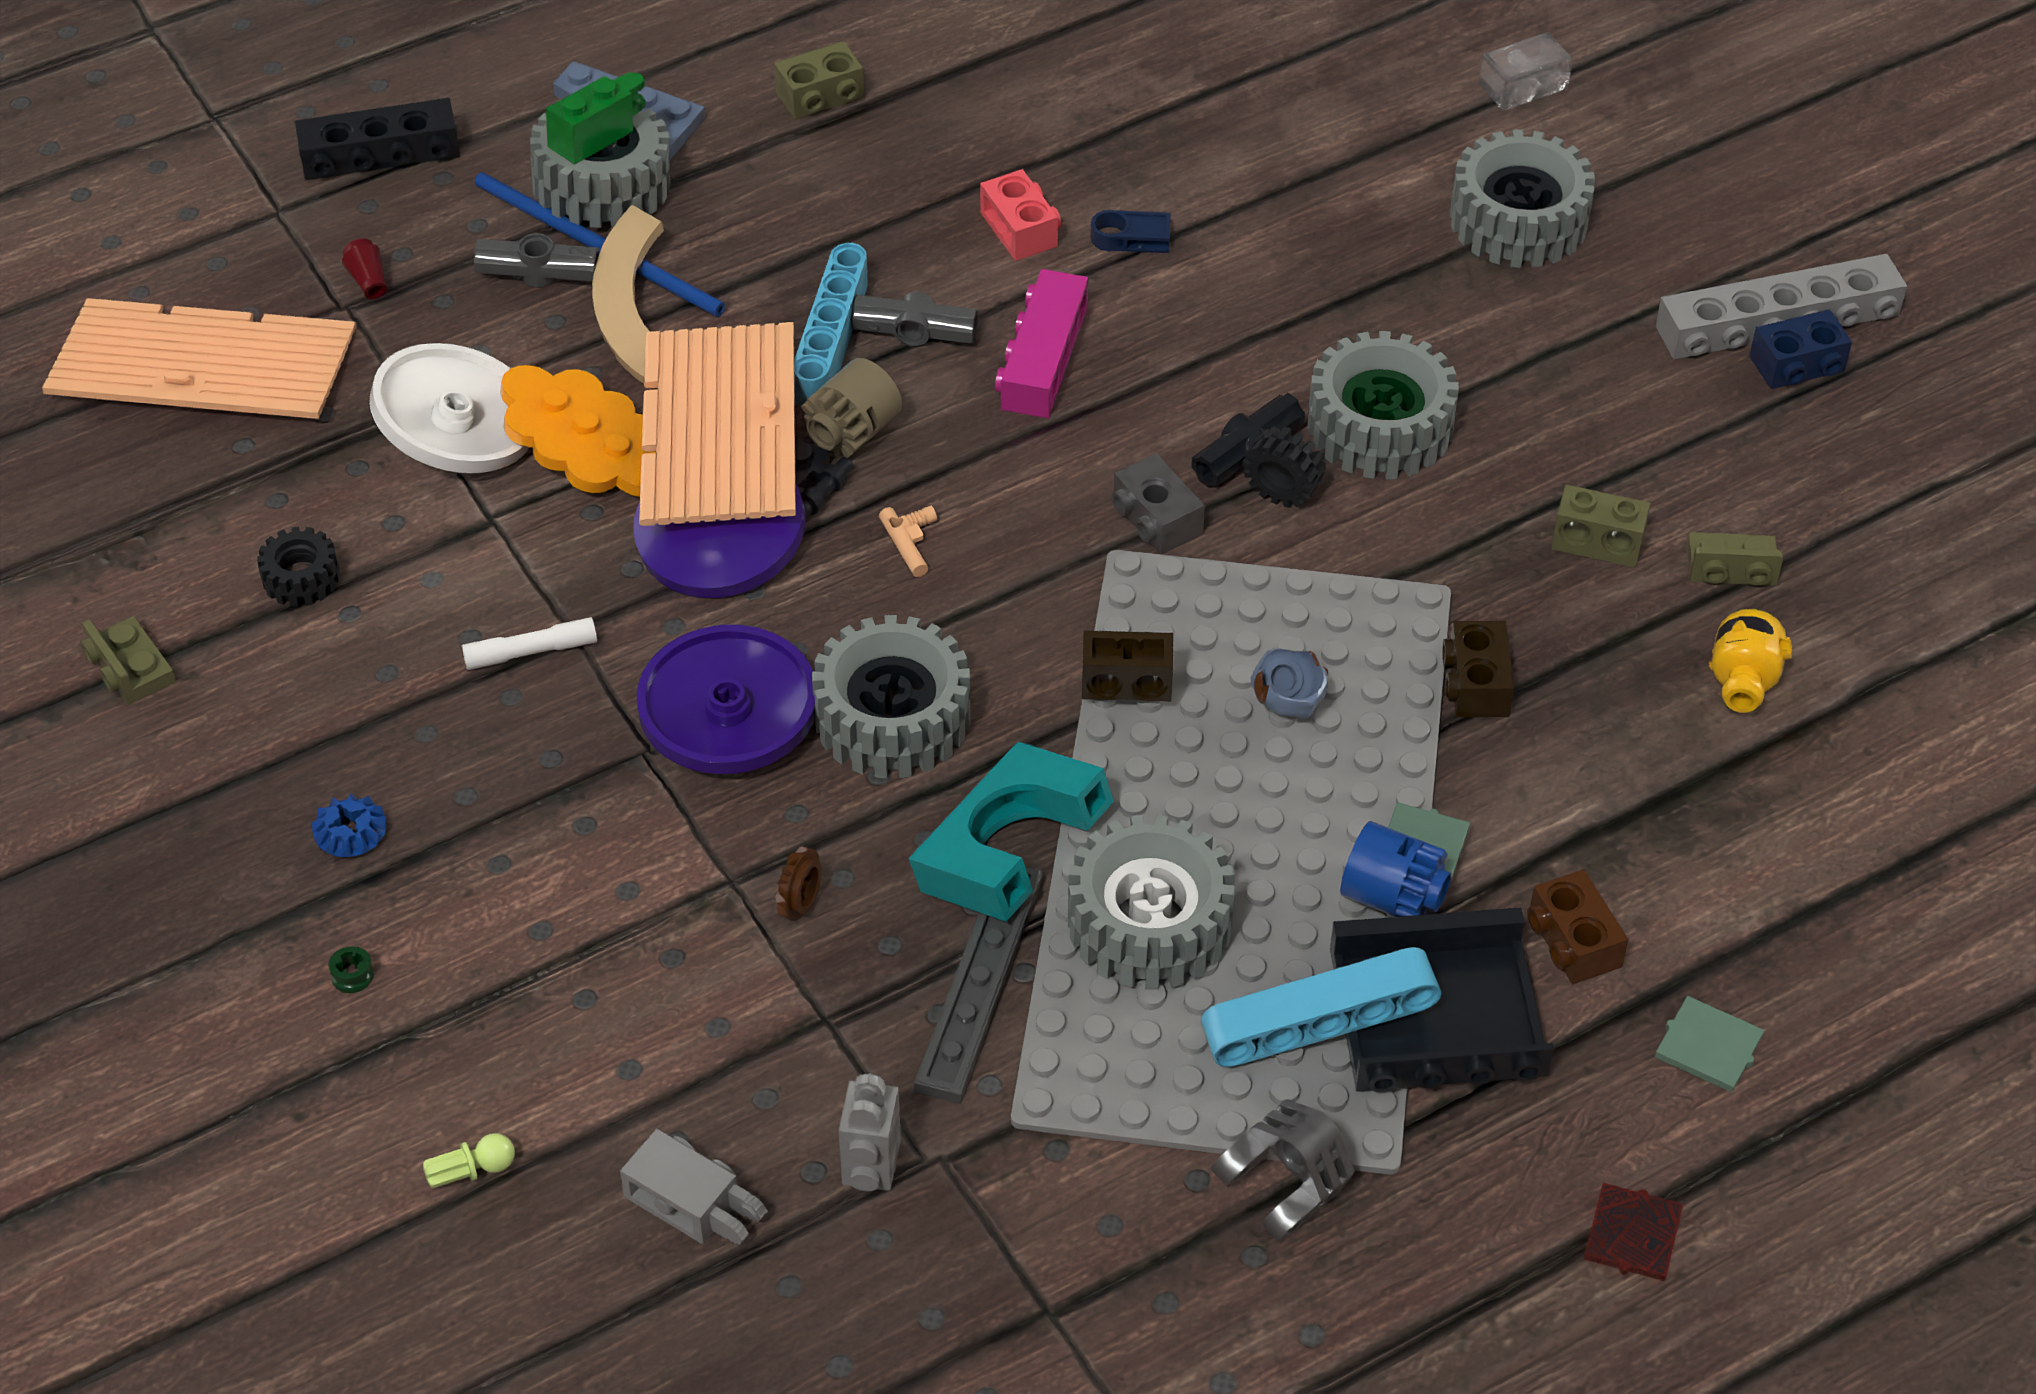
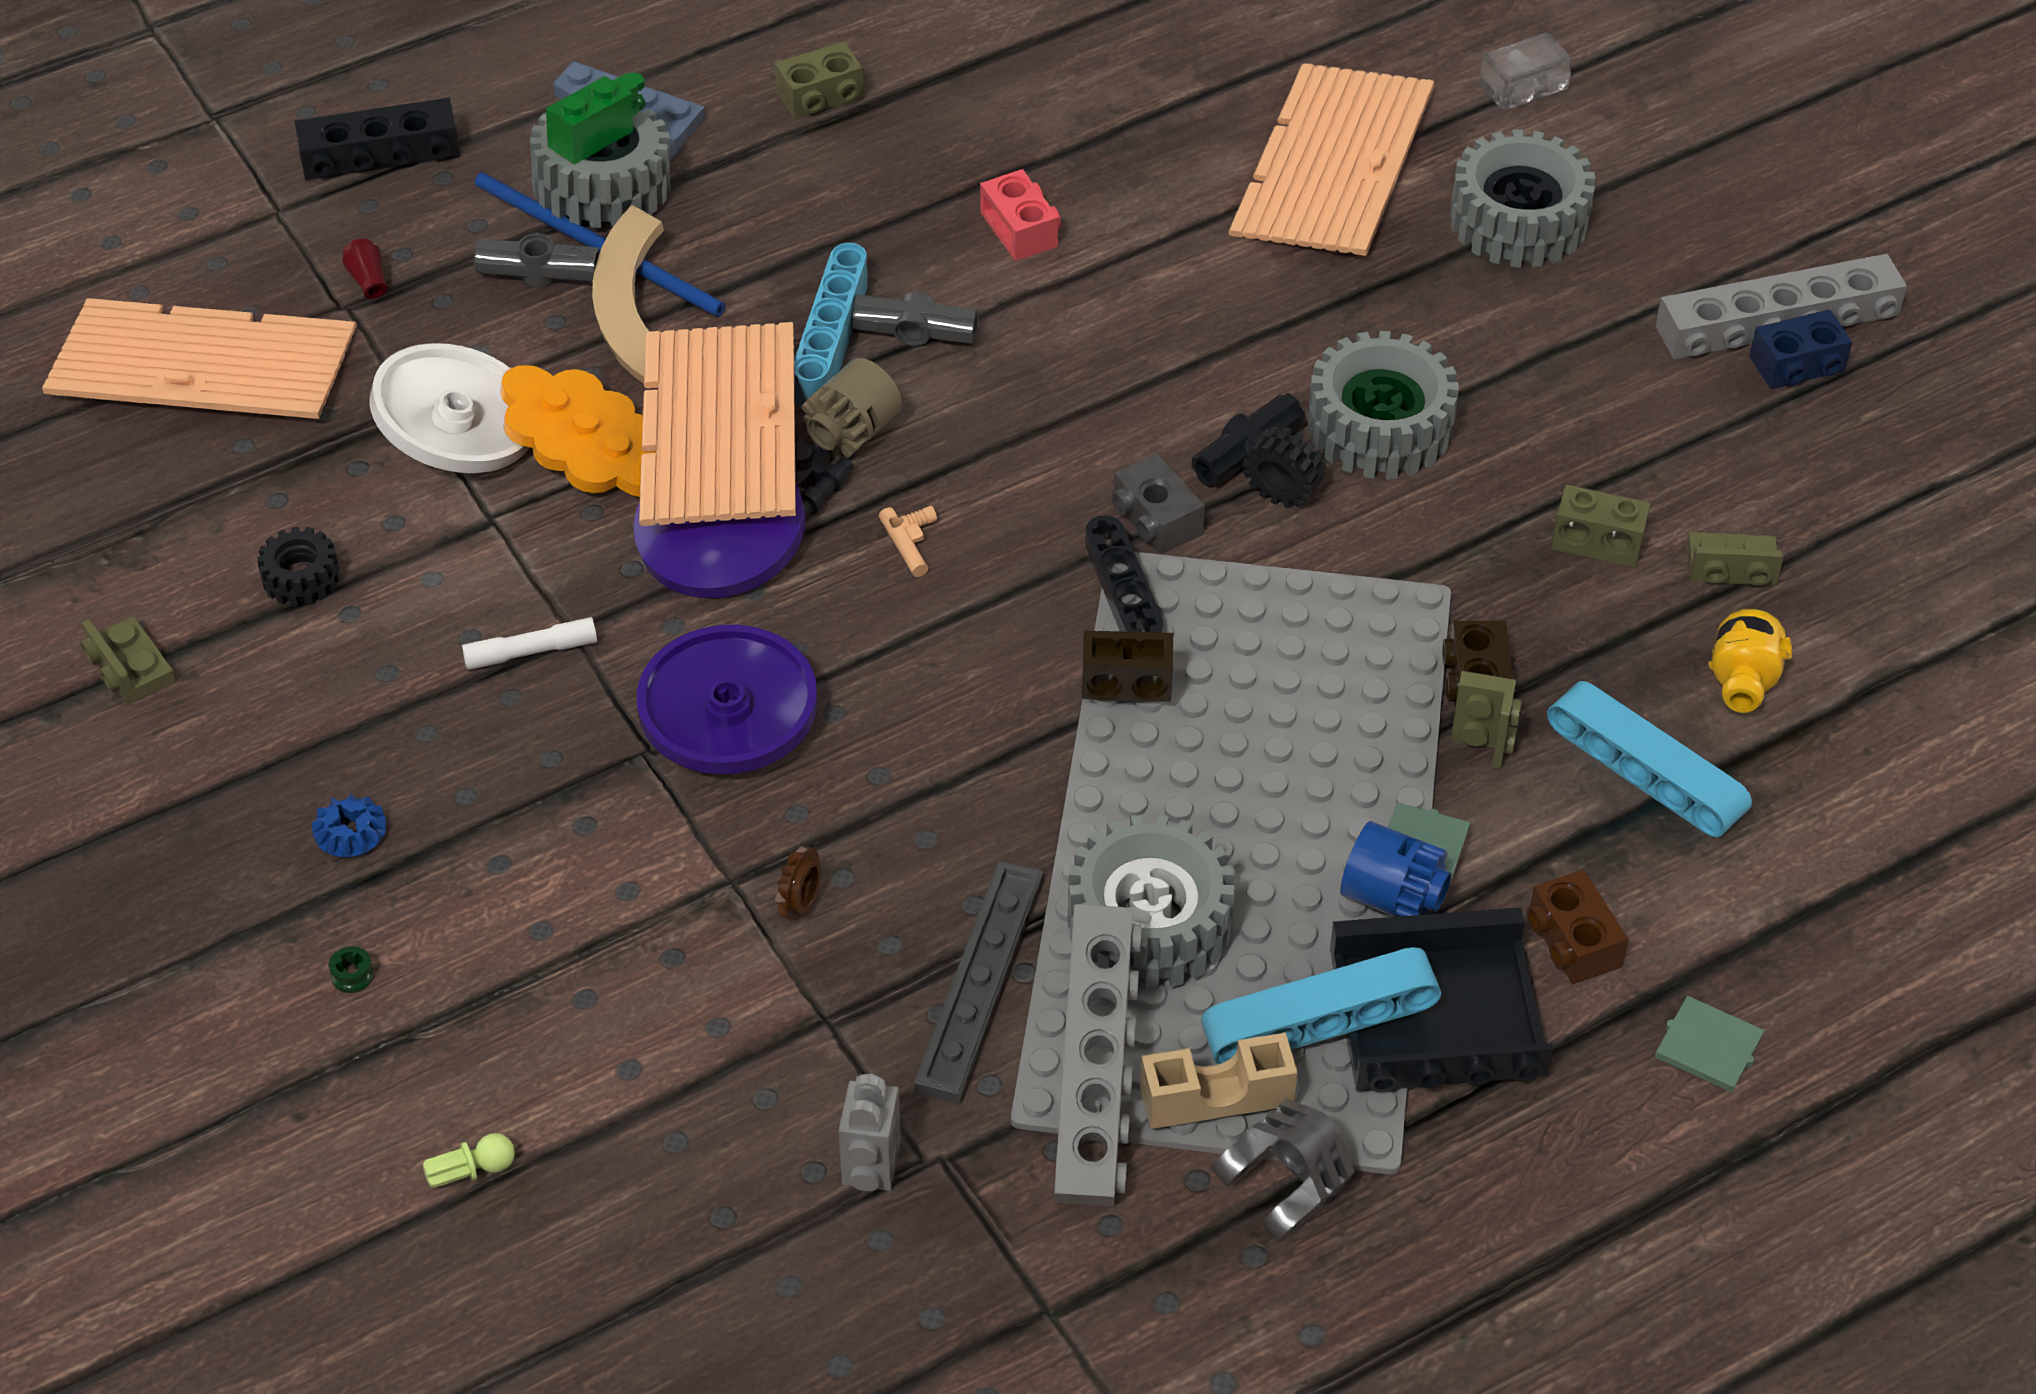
(688, 1189): light grey hinge -> none
(856, 687): light grey wheel -> none
(1022, 785): teal arch -> none
(1042, 343): dark pink brick -> none
(1095, 931): none -> light grey brick
(1117, 584): none -> black beam
(1138, 231): dark blue piece -> none
(1249, 1082): none -> tan arch
(1290, 682): sand blue hair -> none
(1334, 161): none -> light nougat door
(1484, 712): none -> olive bracket
(1633, 1232): clear red piece -> none
(1649, 759): none -> medium azure beam

